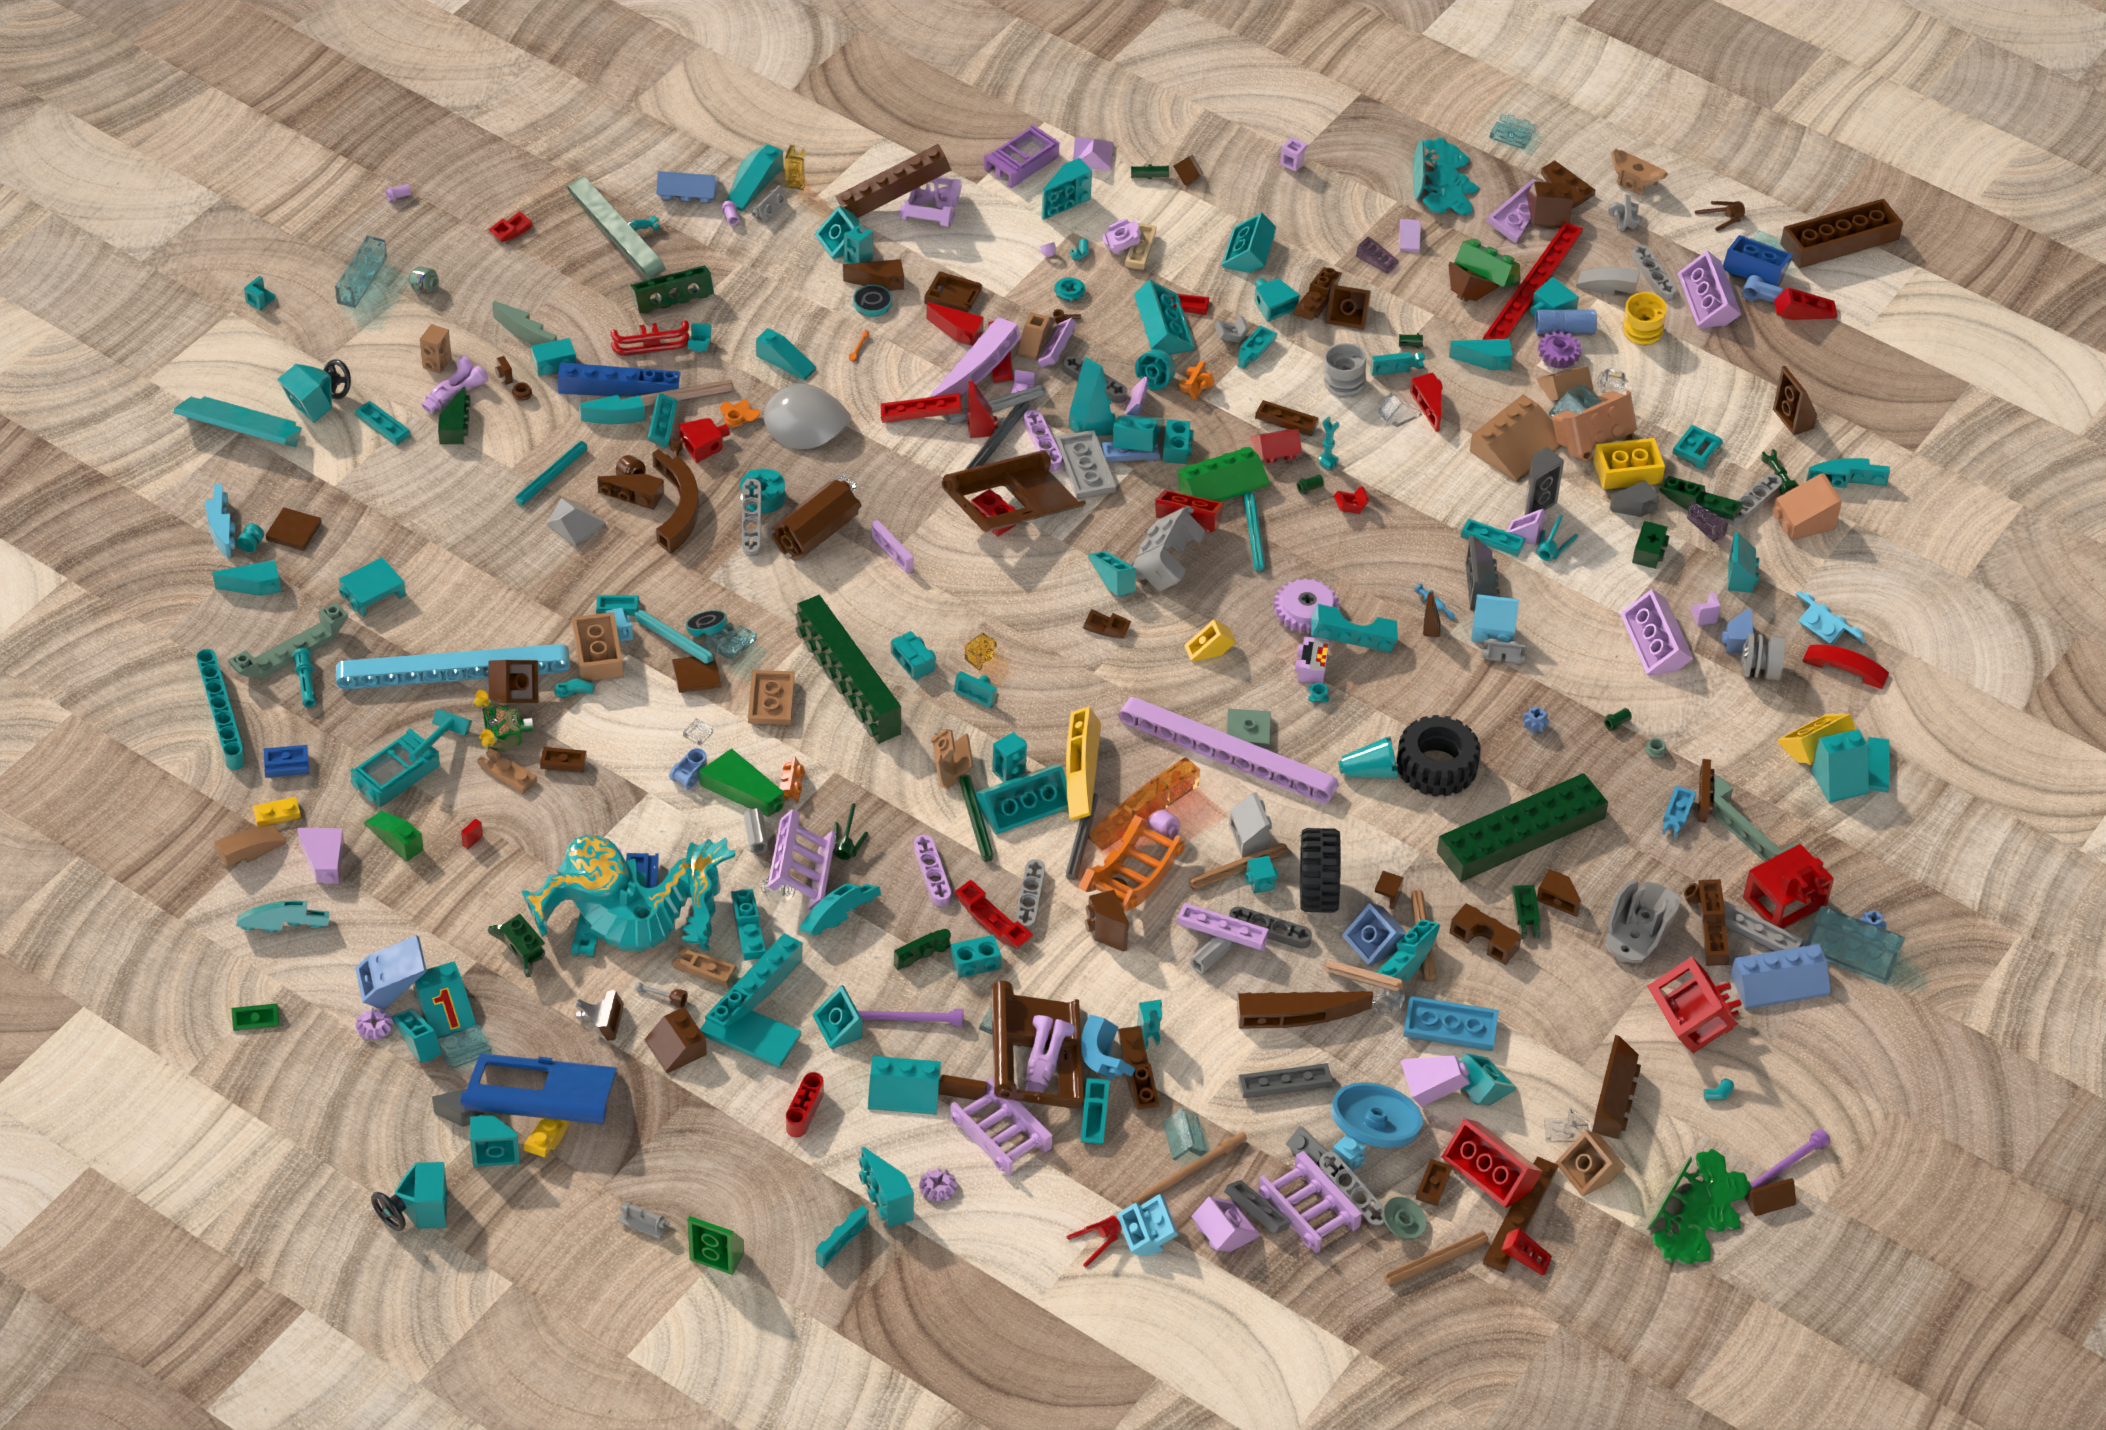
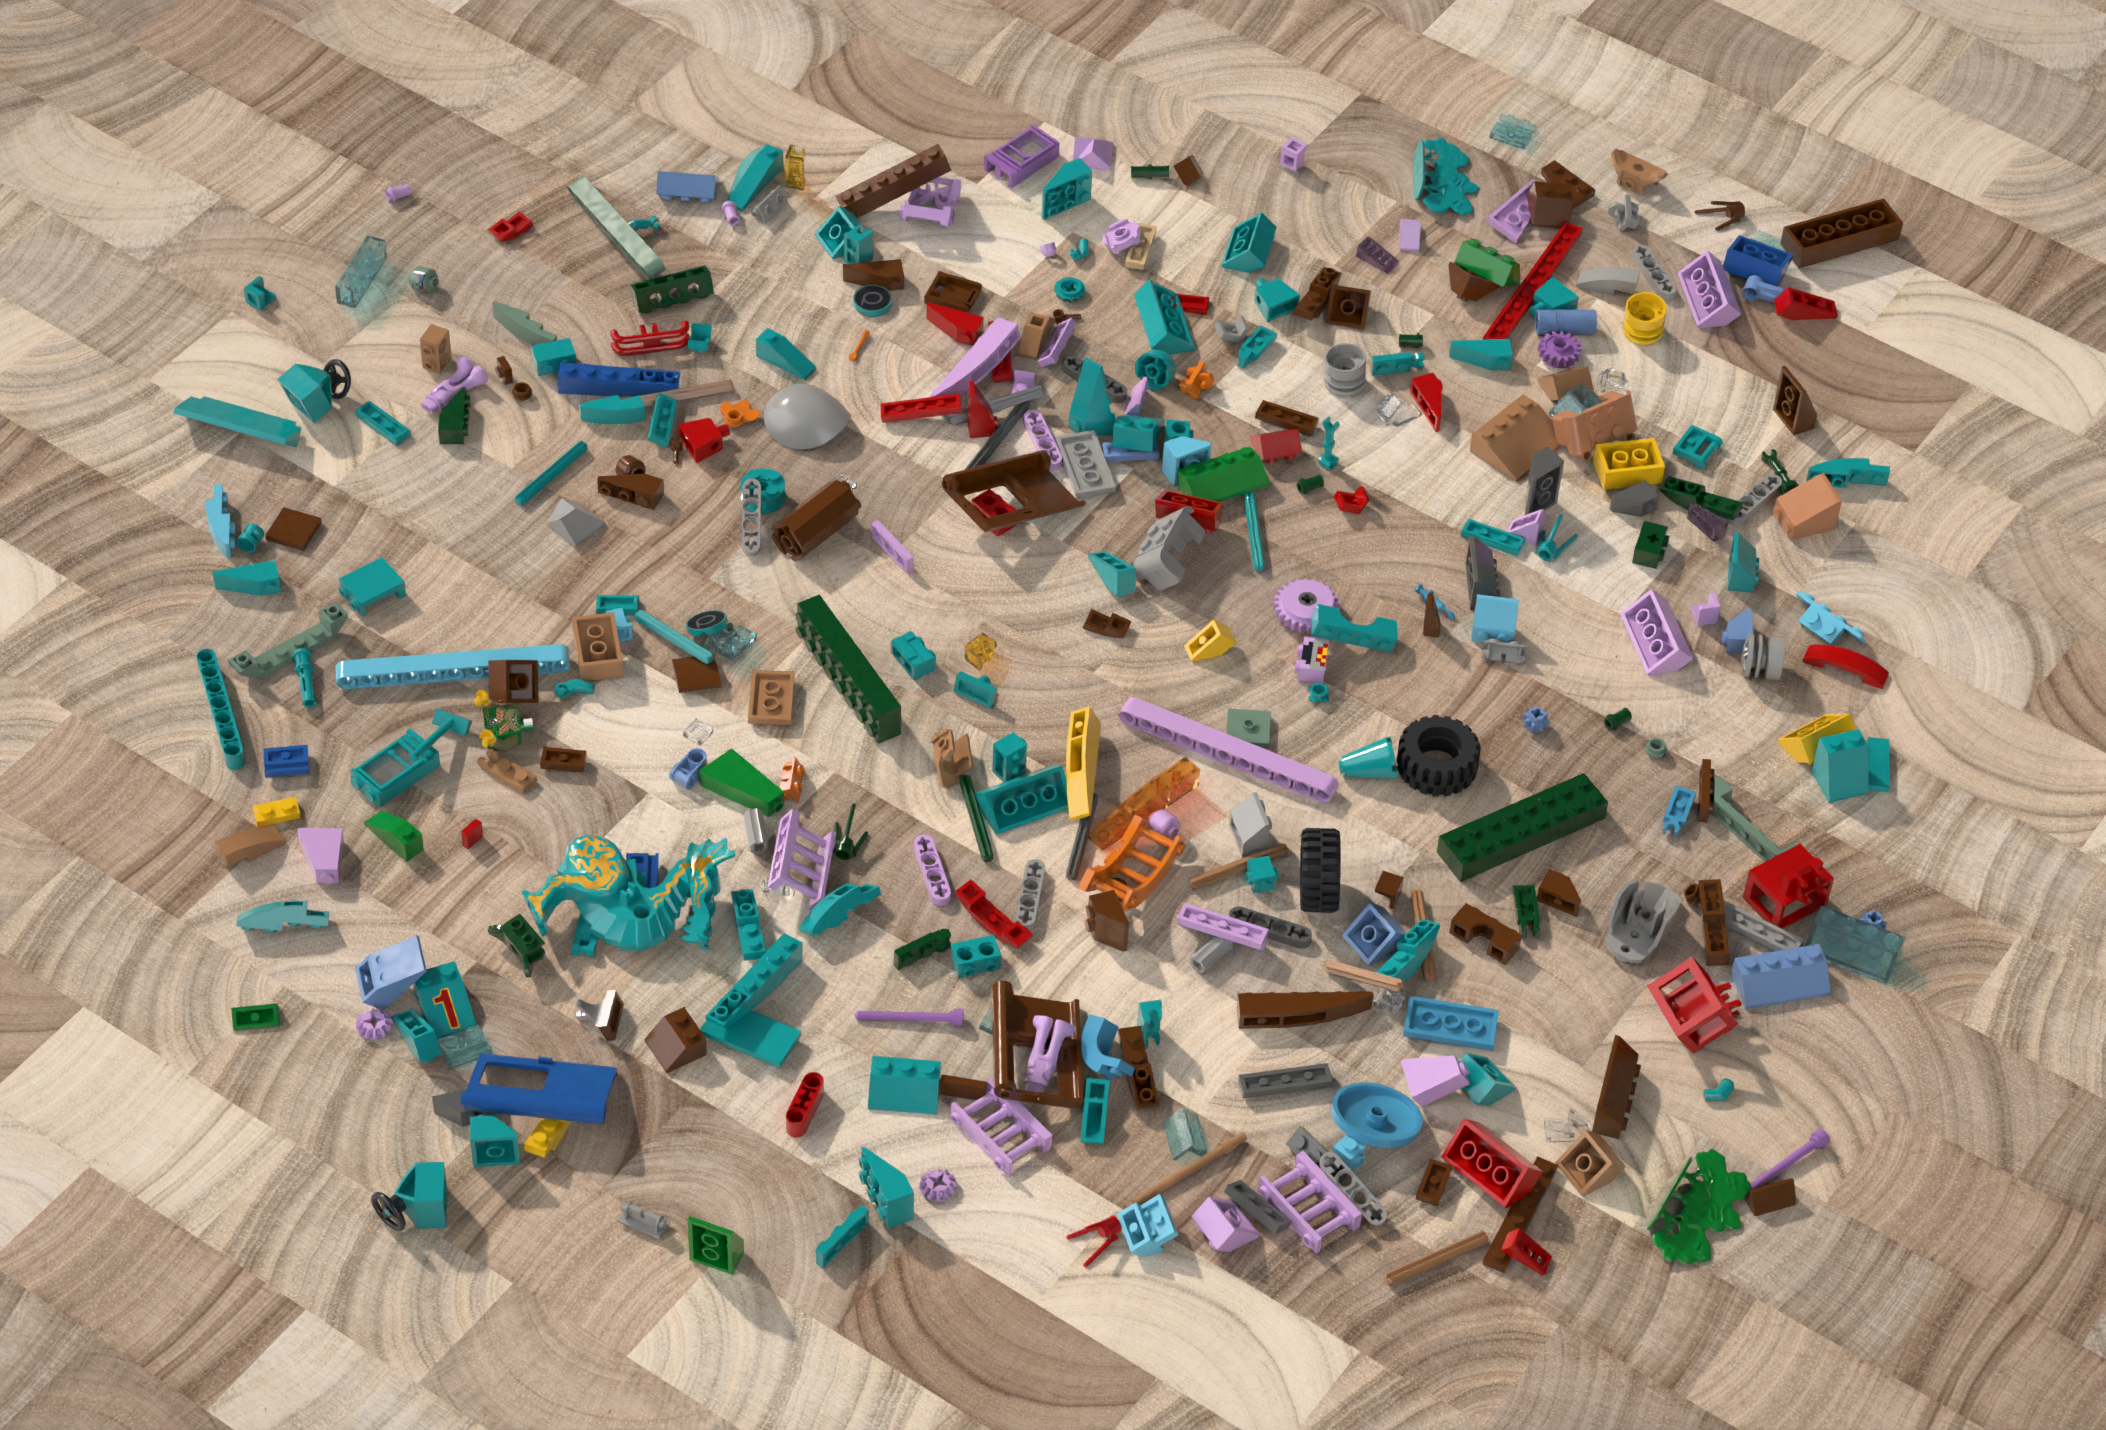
(677, 997): hinge -> none
(683, 521): reddish brown arch -> none
(705, 967): medium nougat hinge -> none
(839, 1019): teal slope -> none
(1183, 452): none -> medium azure slope
(1404, 1218): sand green dish -> none

